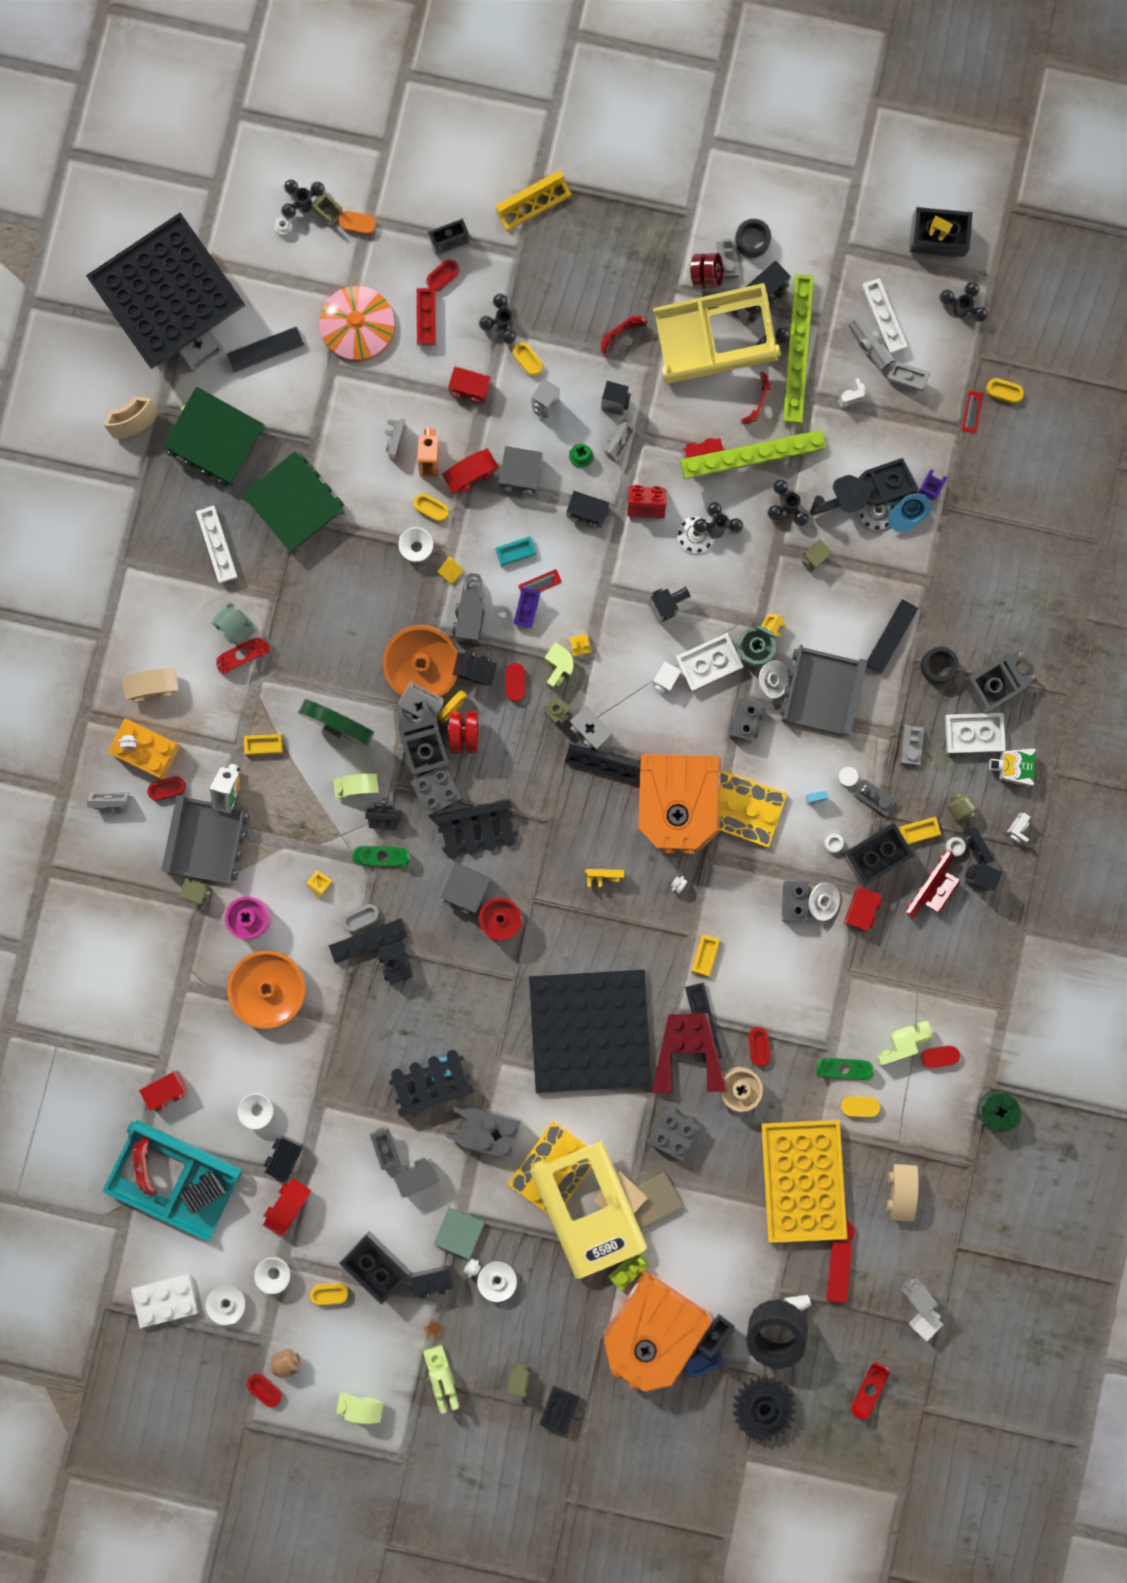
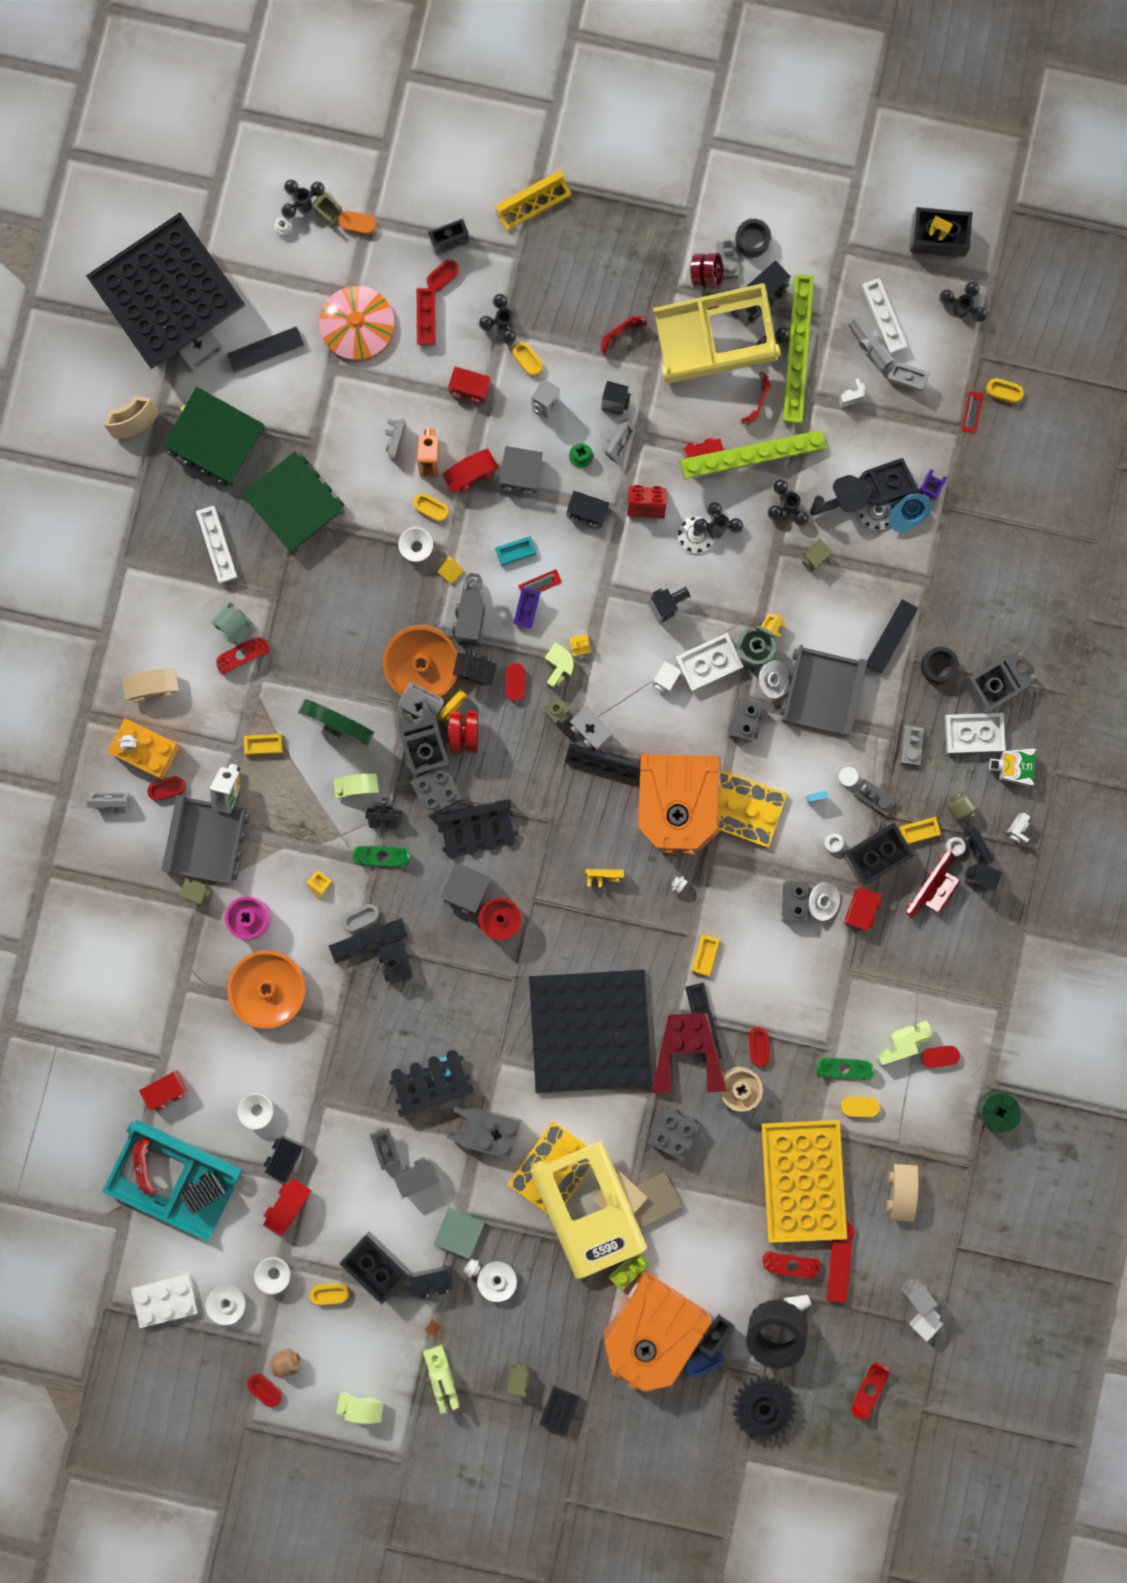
(778, 1263): none -> red piece

